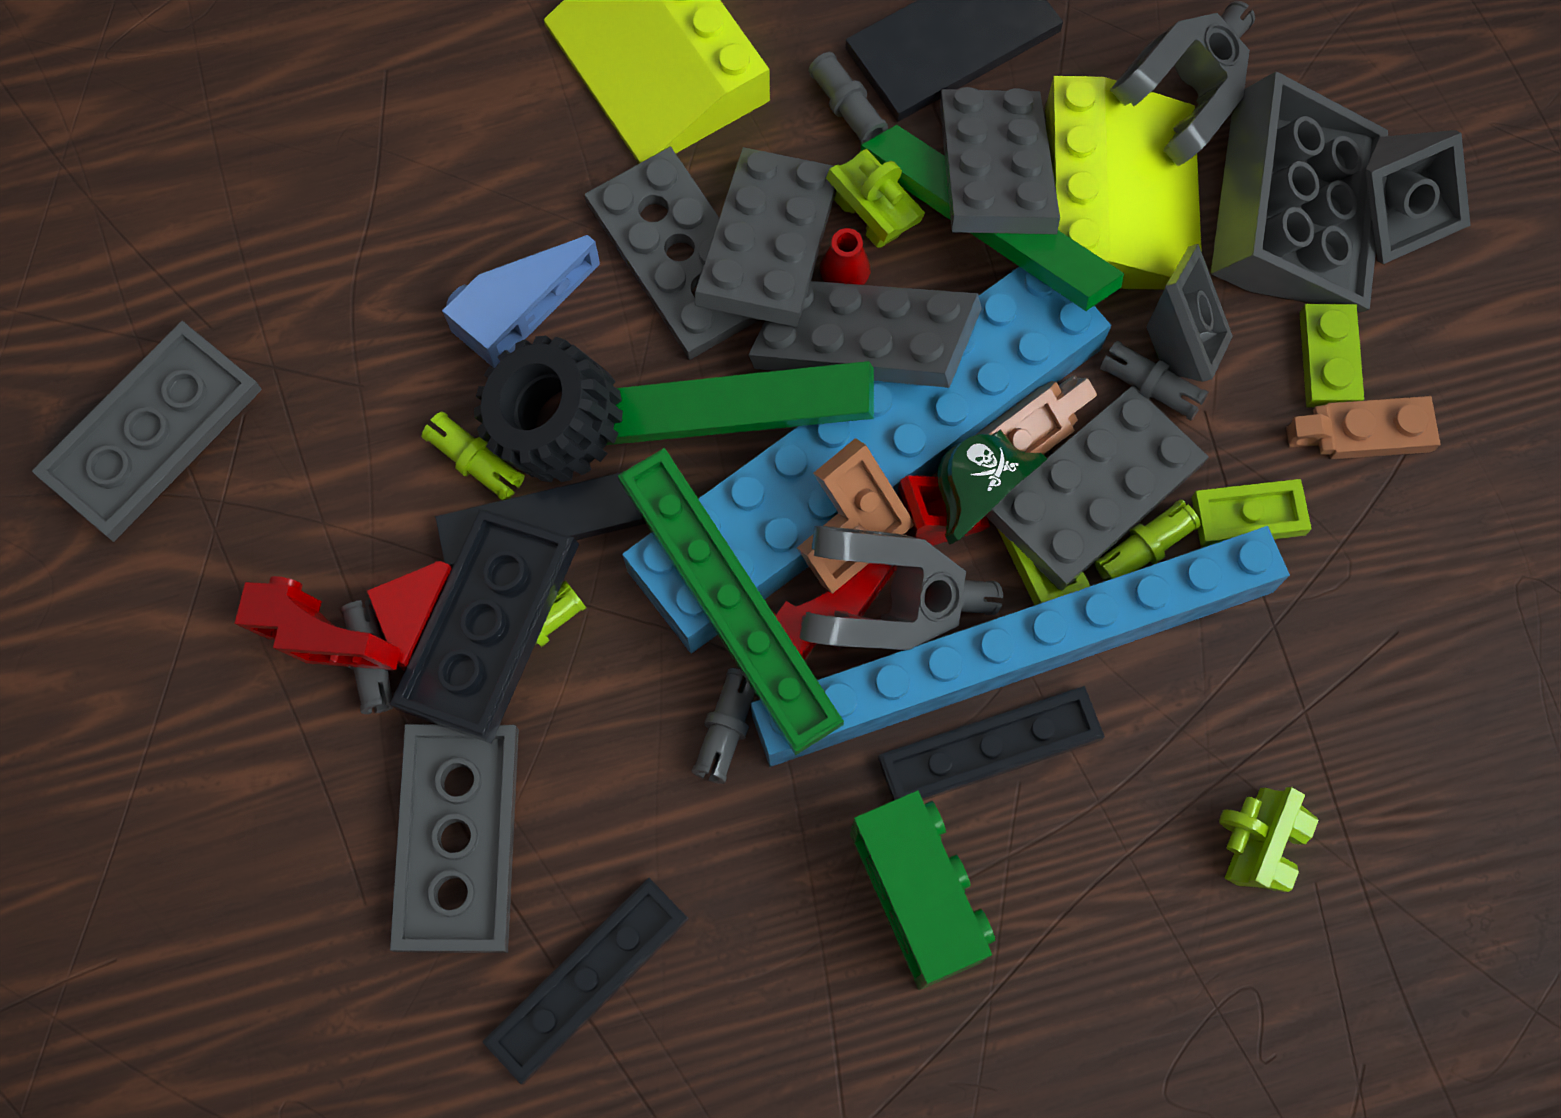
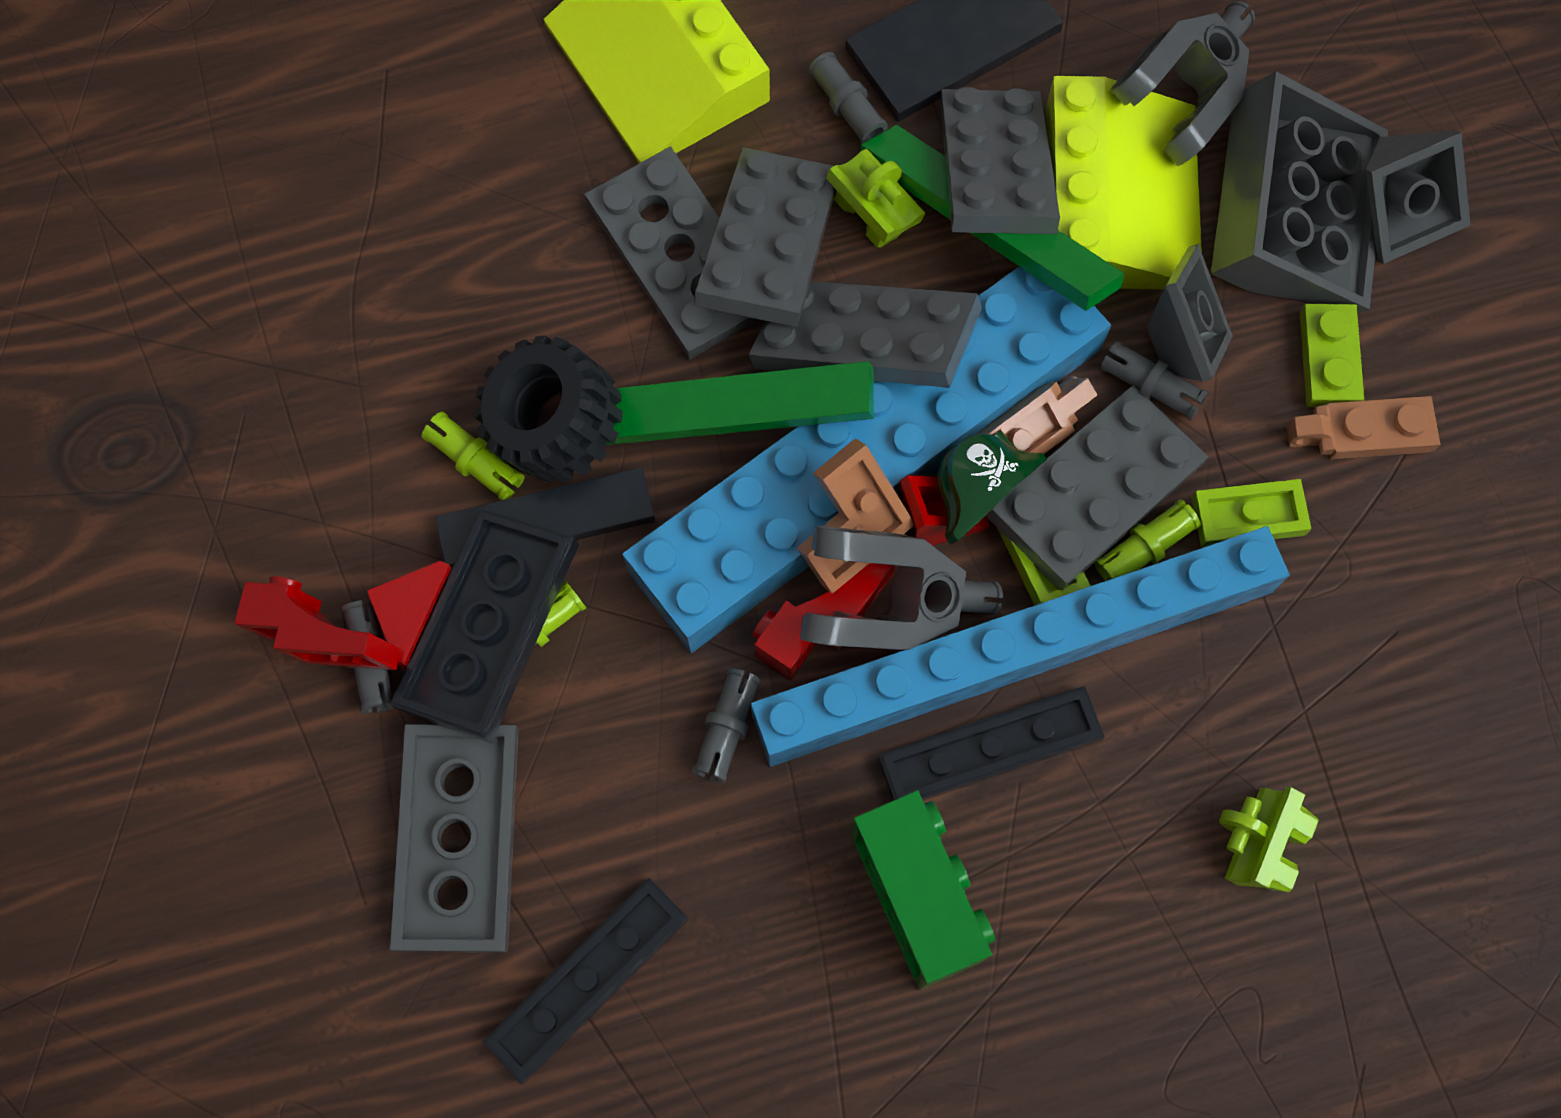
(147, 430): dark grey plate -> none
(517, 297): medium blue slope -> none
(731, 601): green tile -> none
(845, 259): red cone -> none

